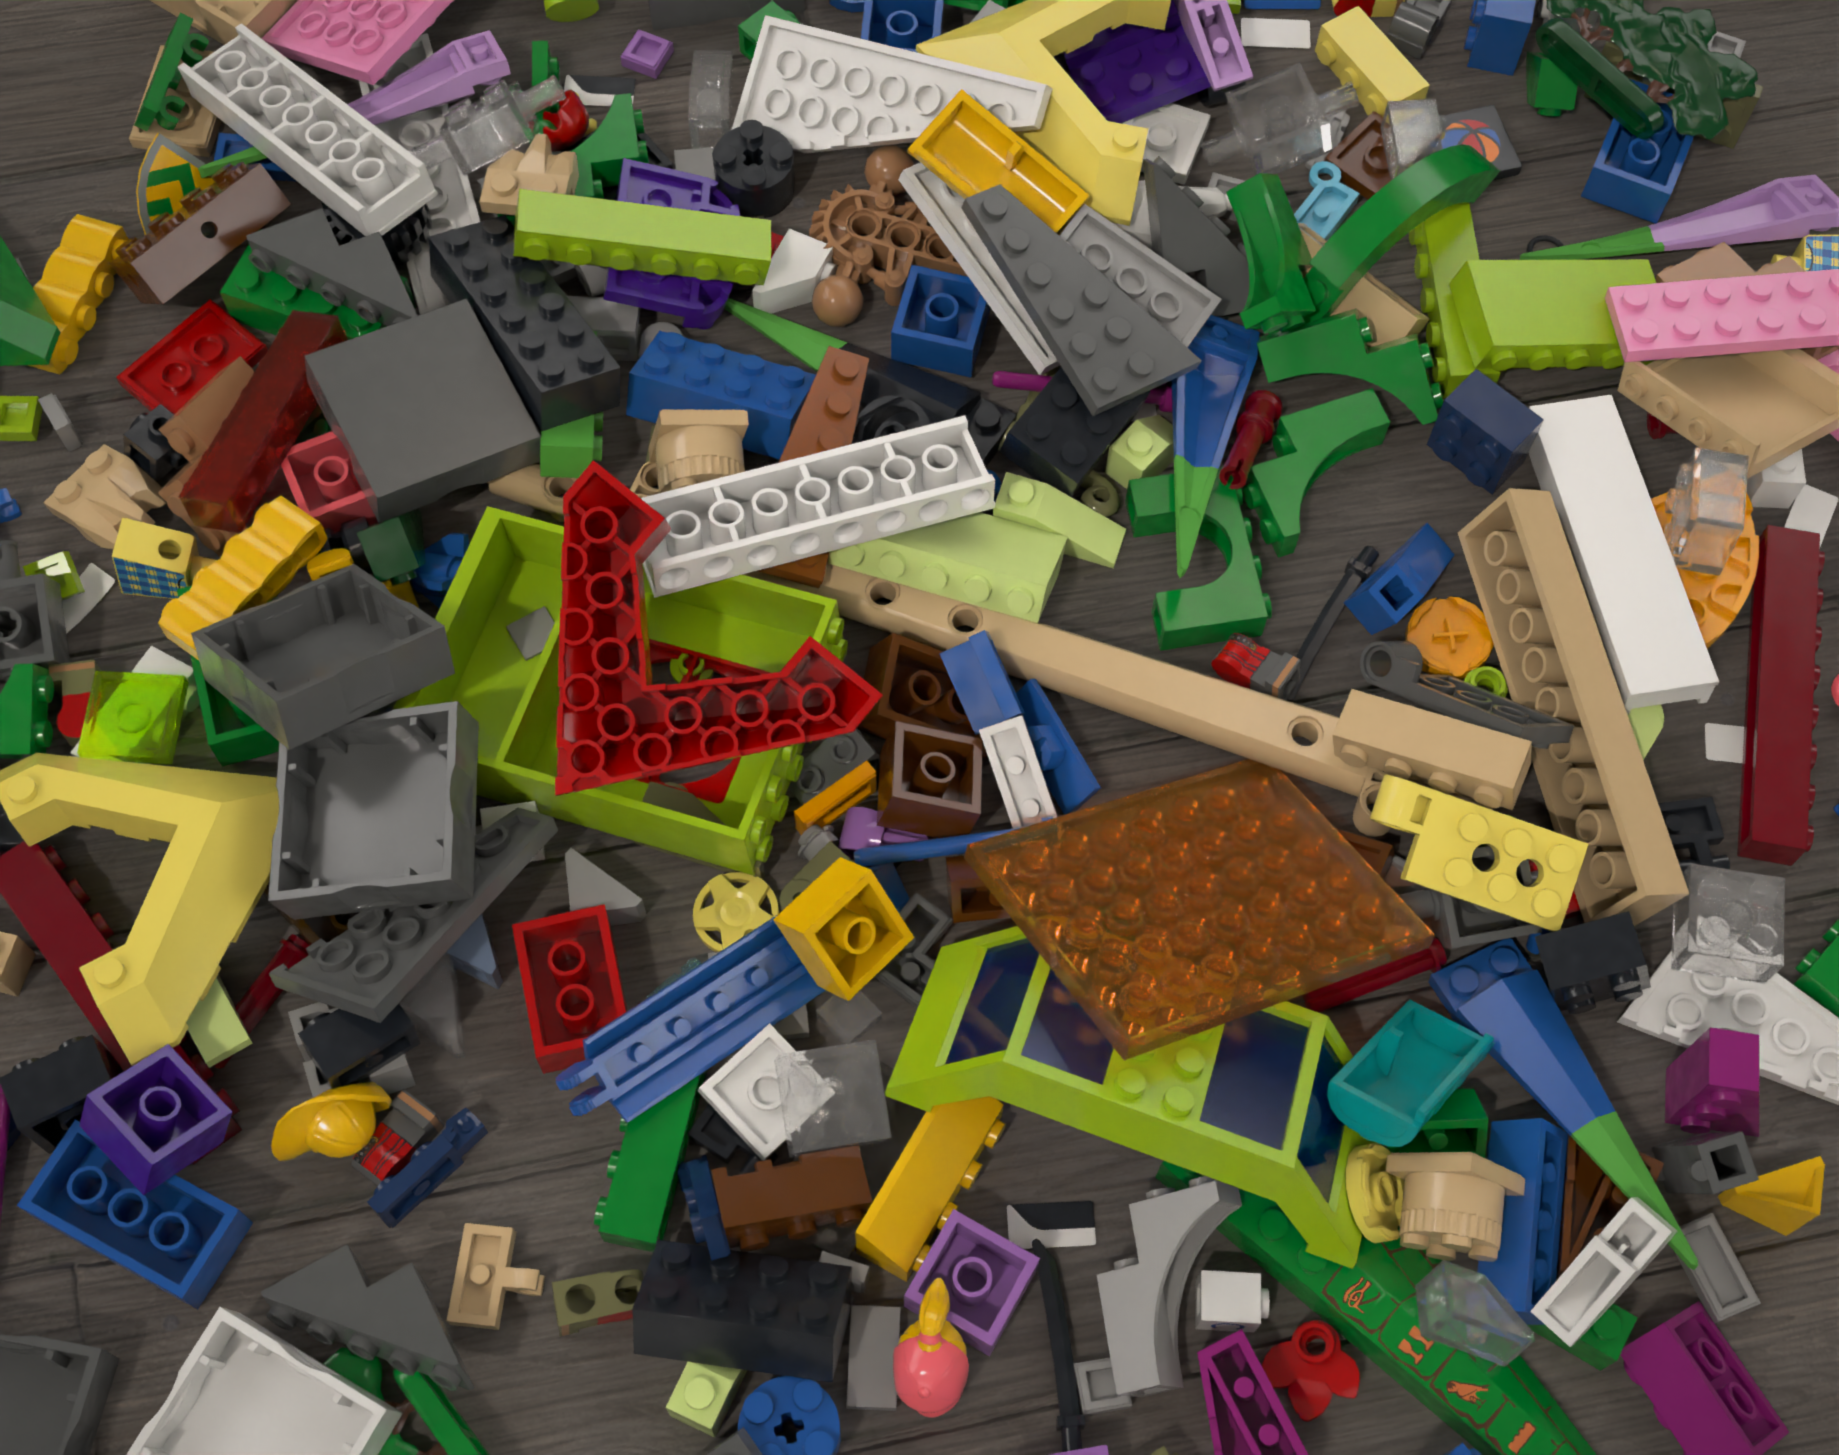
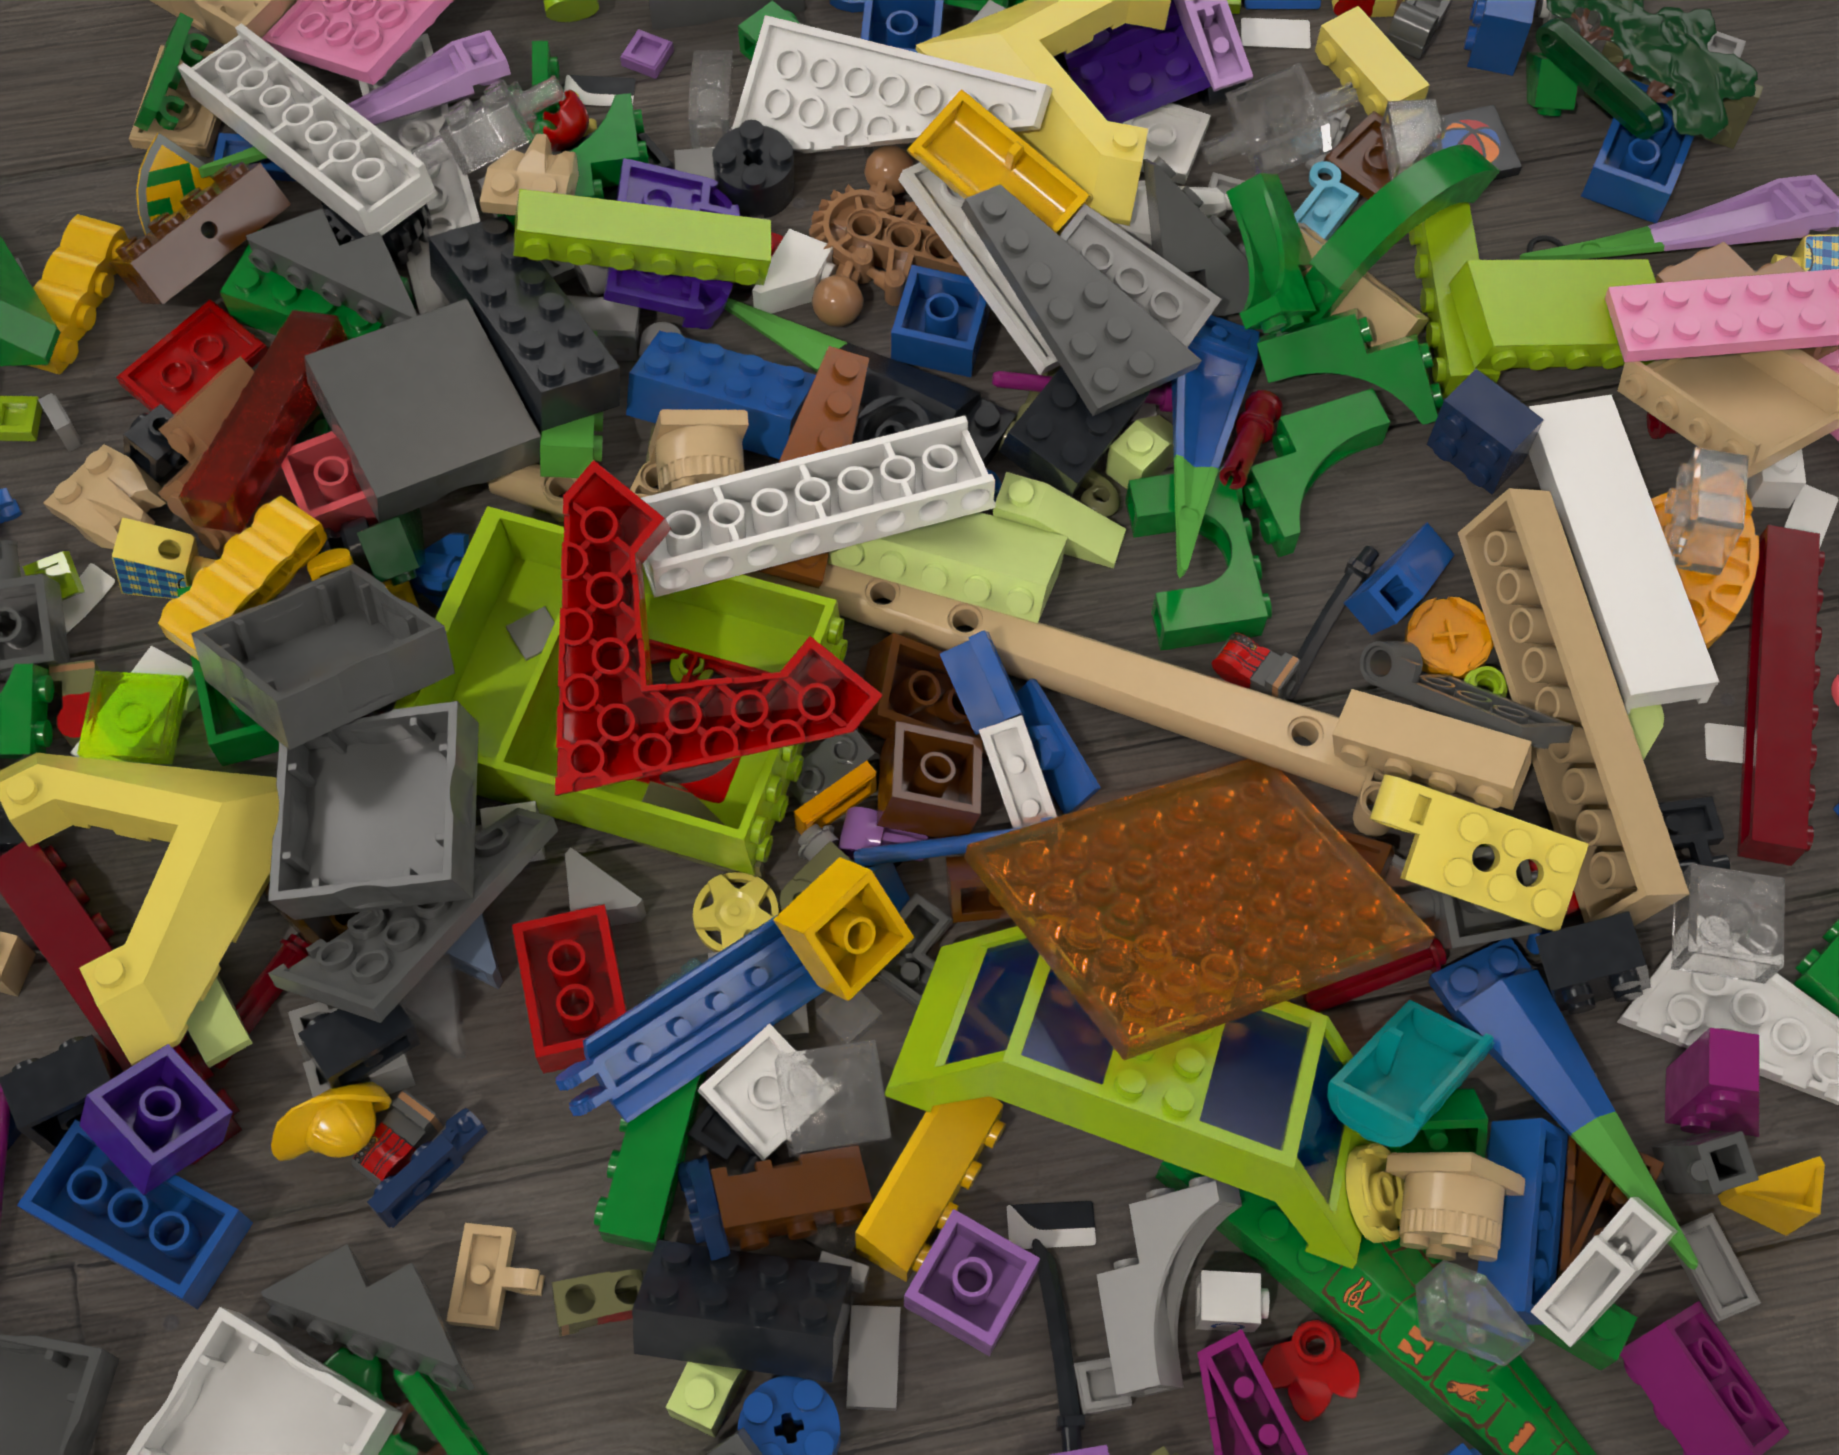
(931, 1357): coral hair -> none

